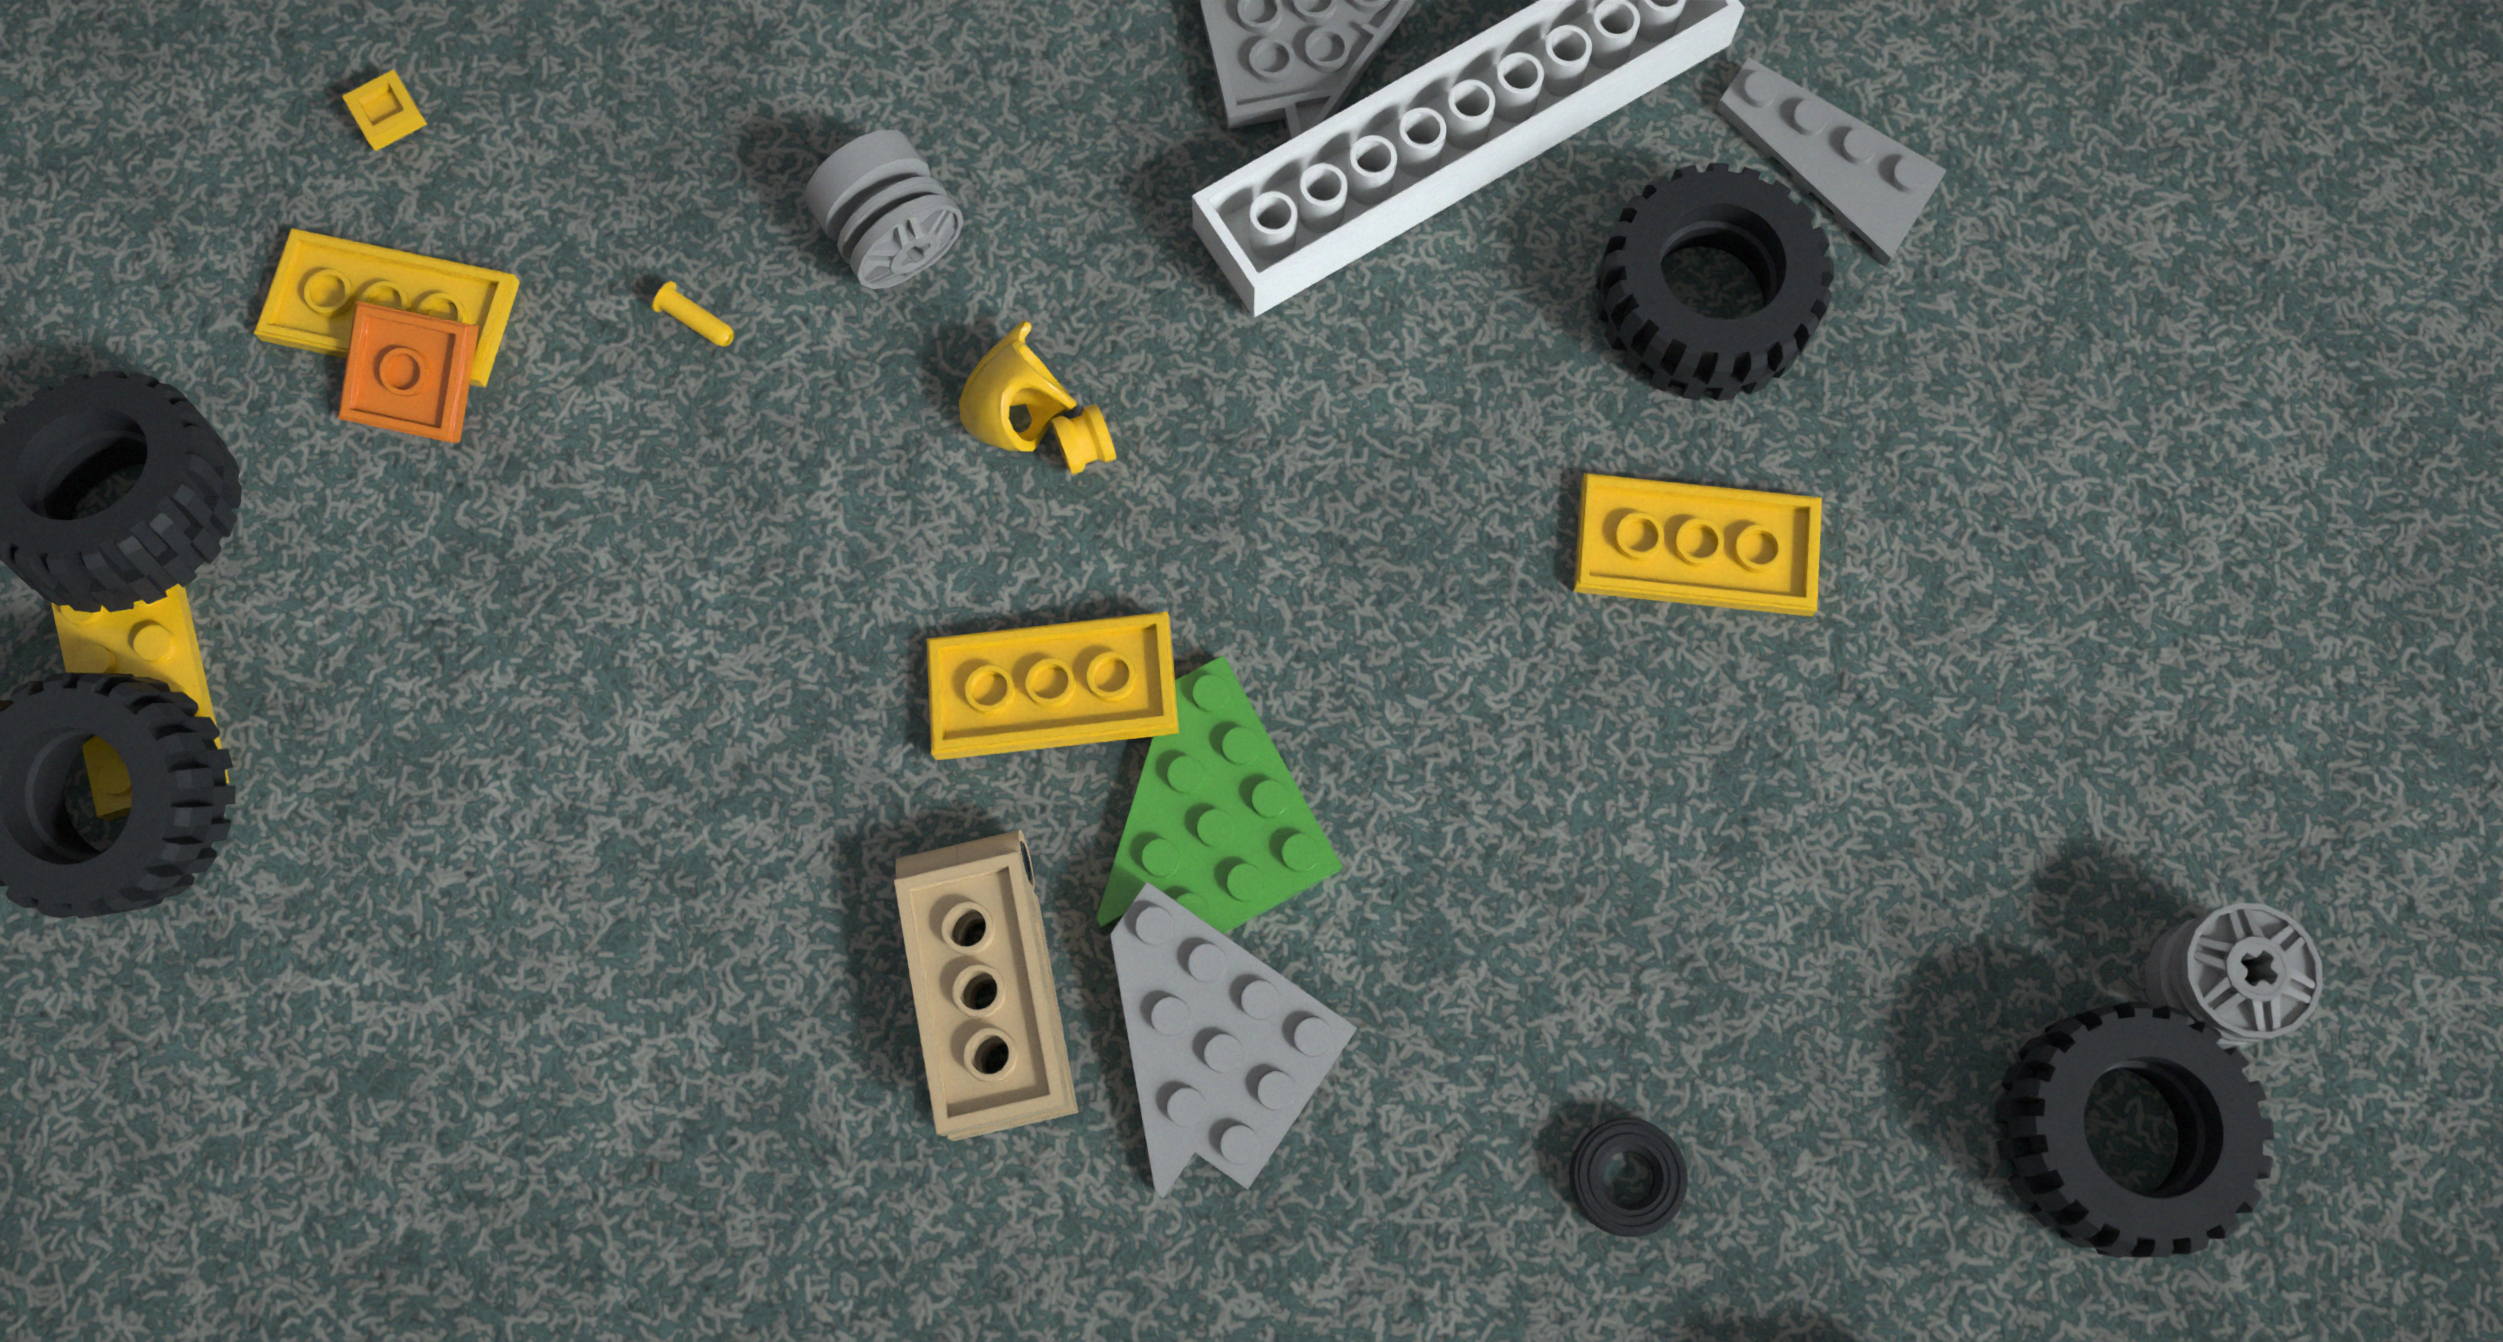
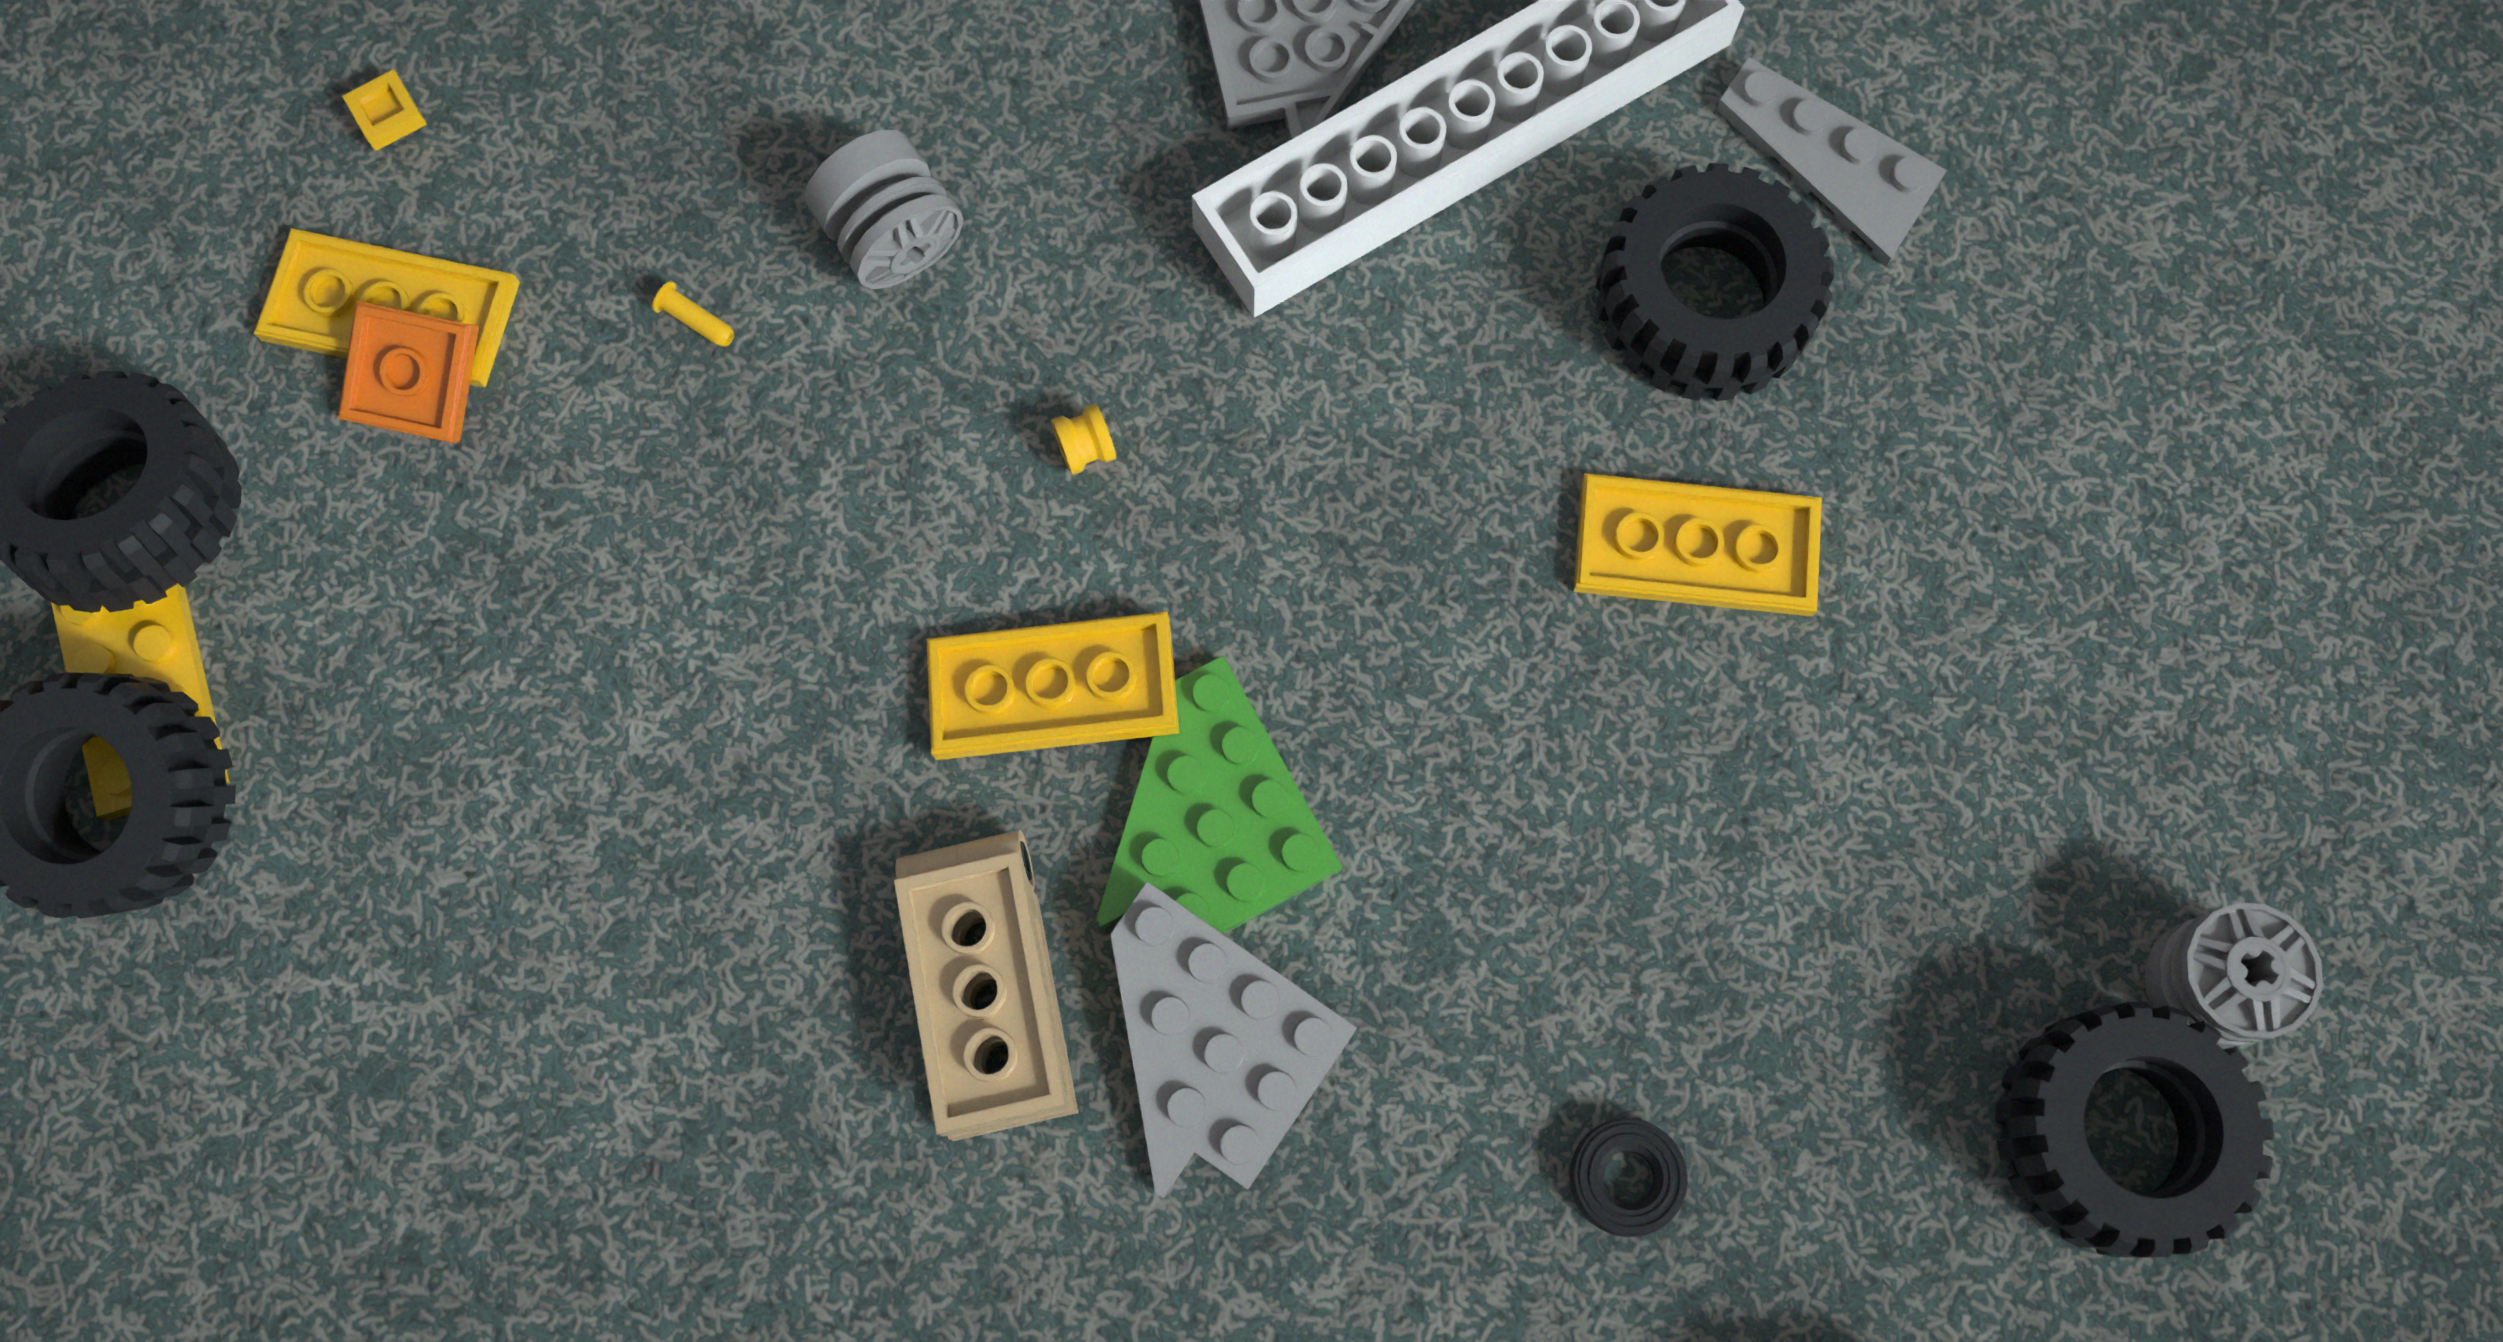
(1007, 378): yellow piece -> none

